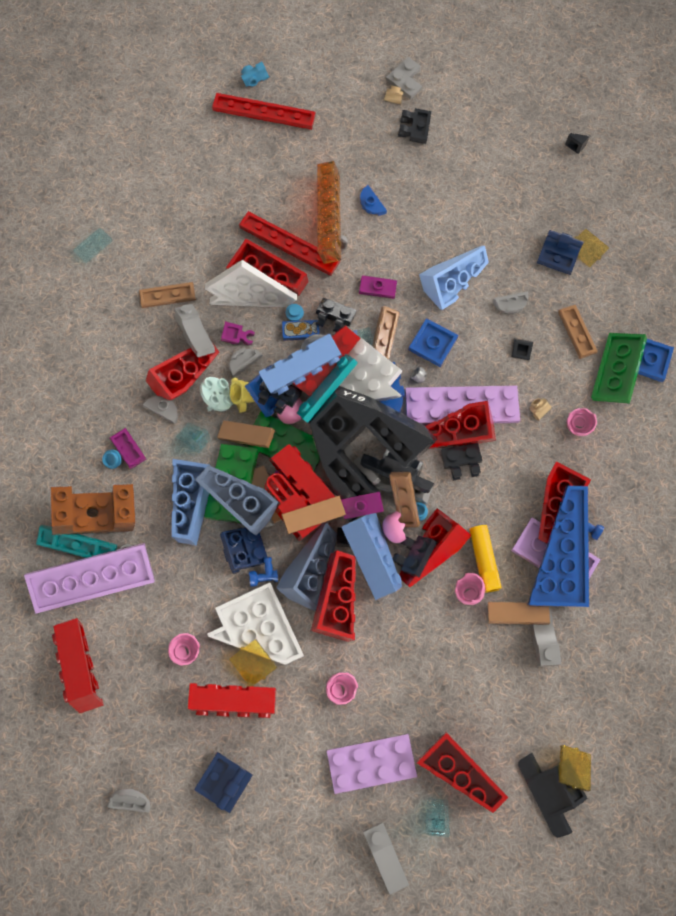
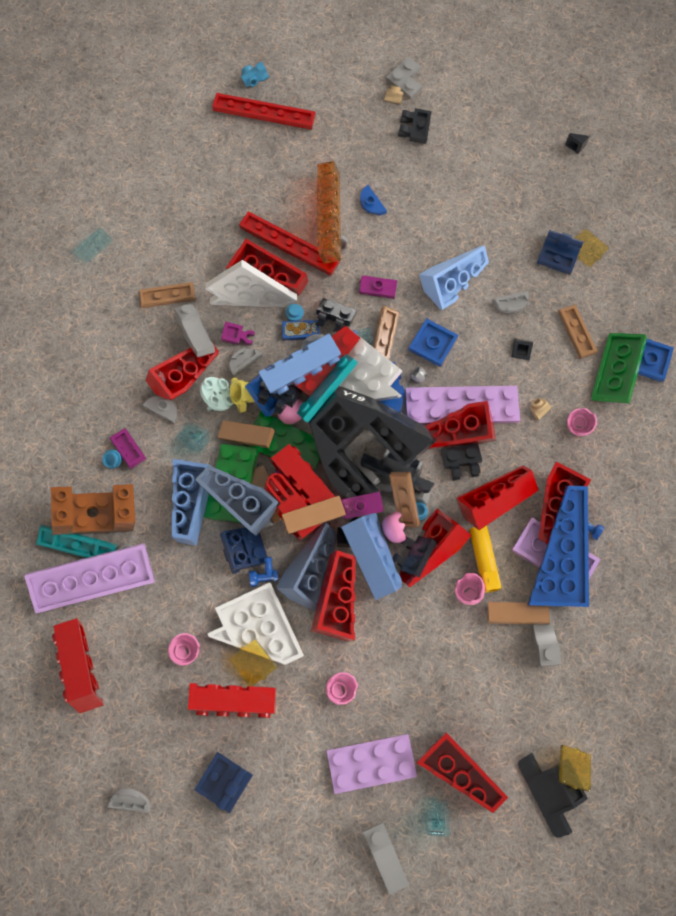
(497, 497): none -> red wedge

